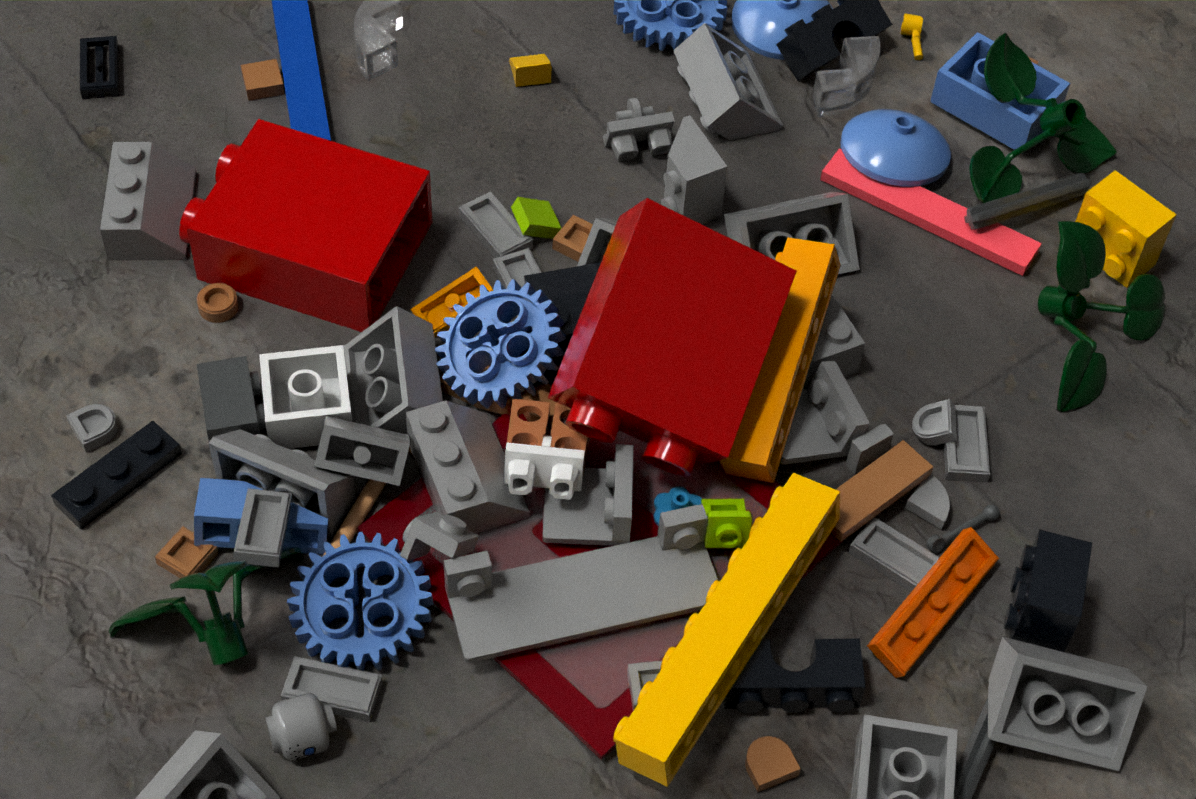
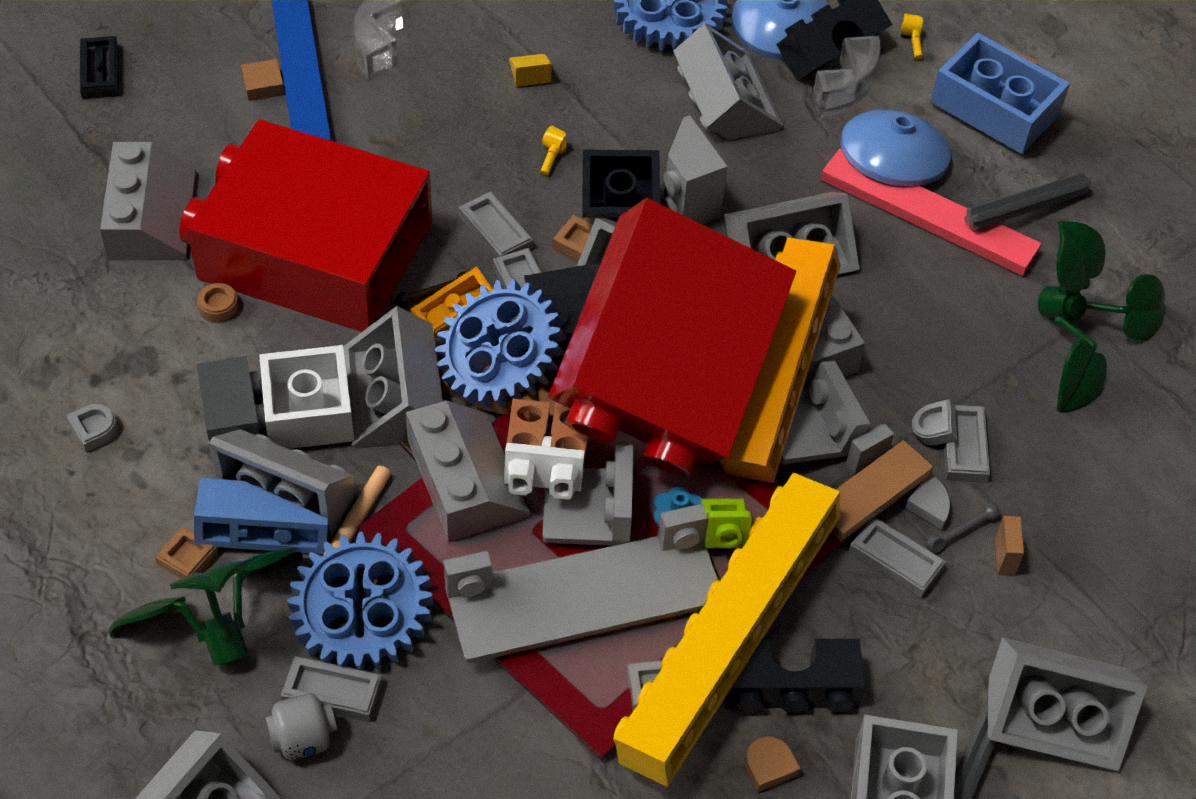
(116, 474): black plate -> none
(263, 527): light grey tile -> none
(362, 451): light grey brick -> none
(404, 299): none -> dark brown hinge
(438, 531): light grey bracket -> none
(535, 217): lime tile -> none
(555, 141): none -> yellow hand
(618, 181): none -> black slope
(639, 125): light grey hips -> none
(932, 602): orange tile -> none
(1009, 545): none -> medium nougat tile
(1049, 591): black brick -> none
(1081, 144): dark green plant -> none
(1129, 223): yellow brick -> none

